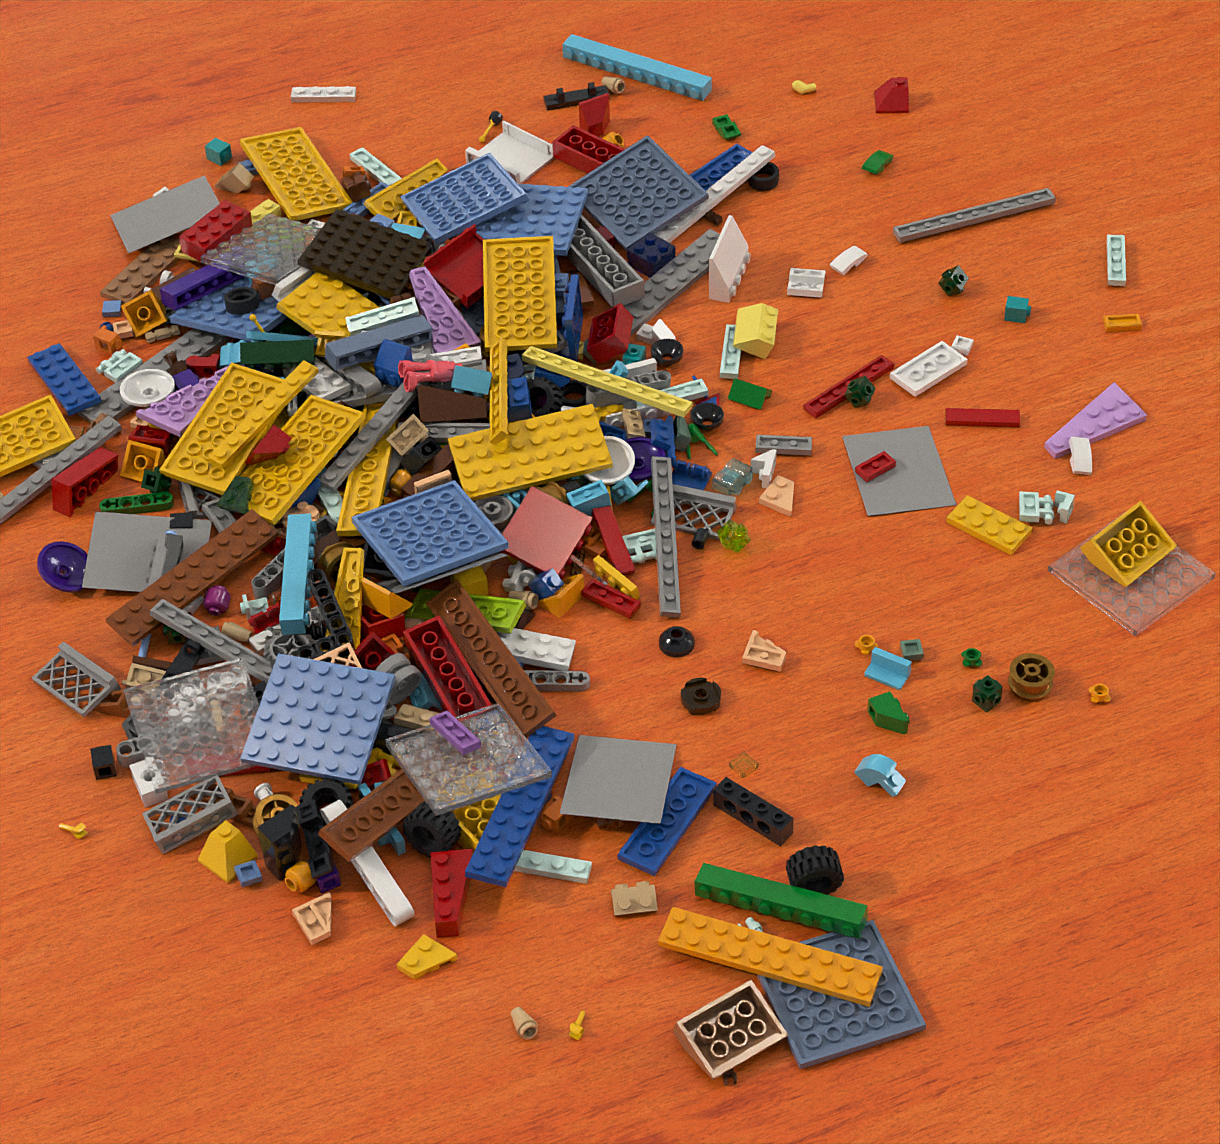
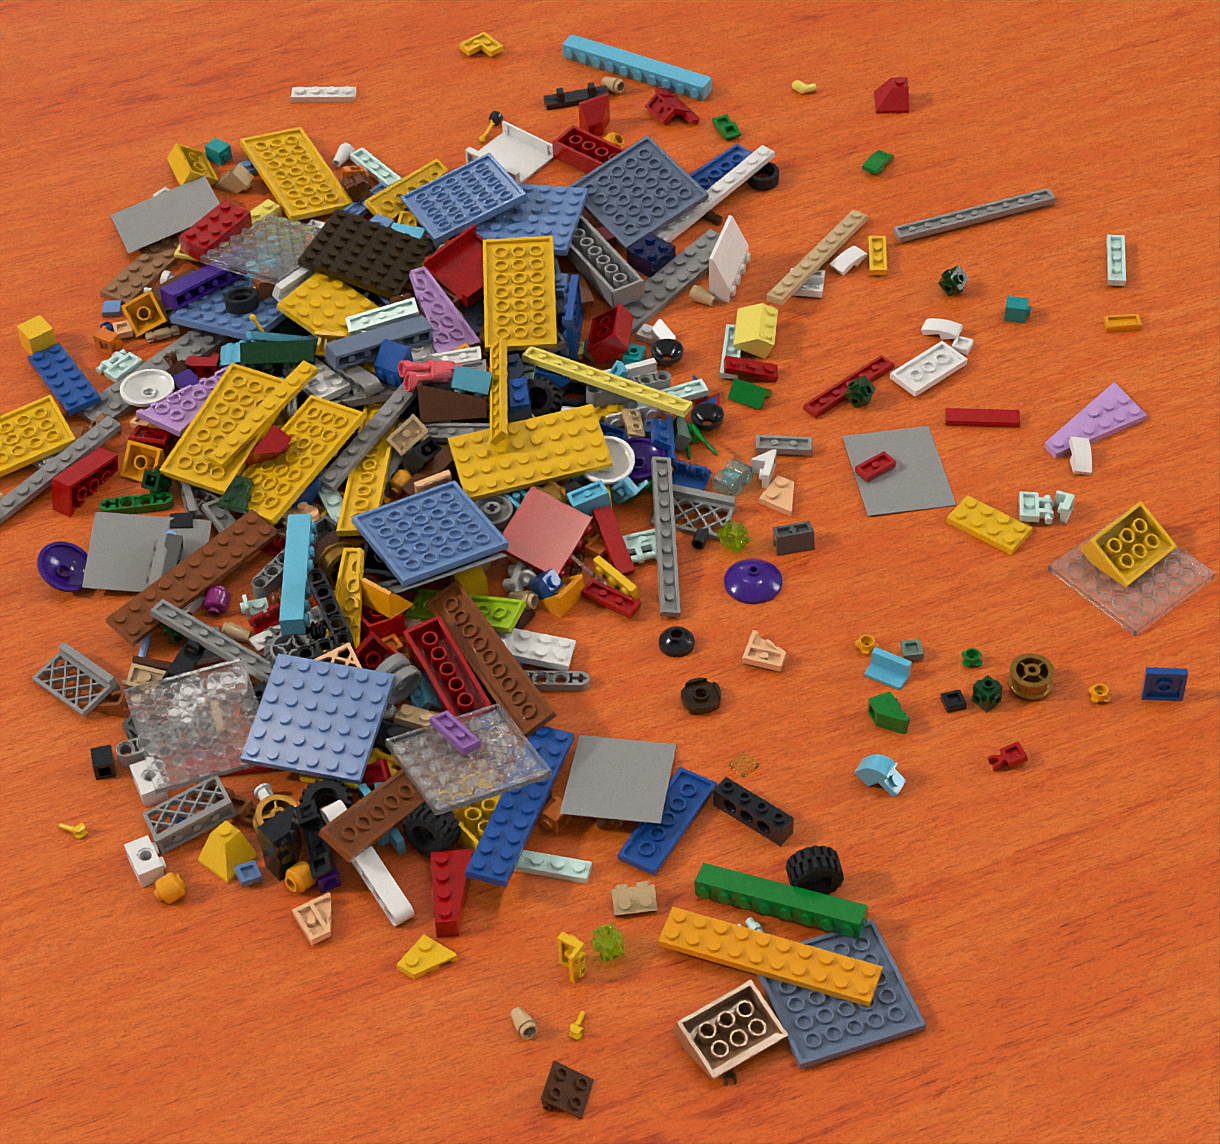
(36, 335): none -> yellow head
(145, 861): none -> white brick
(170, 887): none -> light orange head
(190, 164): none -> yellow slope
(342, 154): none -> white cone
(481, 42): none -> yellow plate
(566, 1090): none -> reddish brown hinge
(572, 955): none -> yellow bracket
(608, 942): none -> clear neon green brick
(666, 105): none -> red plate
(701, 295): none -> tan cone
(750, 368): none -> red plate
(753, 581): none -> dark purple dish
(793, 538): none -> dark grey hinge
(816, 258): none -> tan plate
(877, 255): none -> yellow plate
(945, 328): none -> white slope
(953, 701): none -> black tile
(1010, 755): none -> red plate
(1164, 684): none -> blue plate

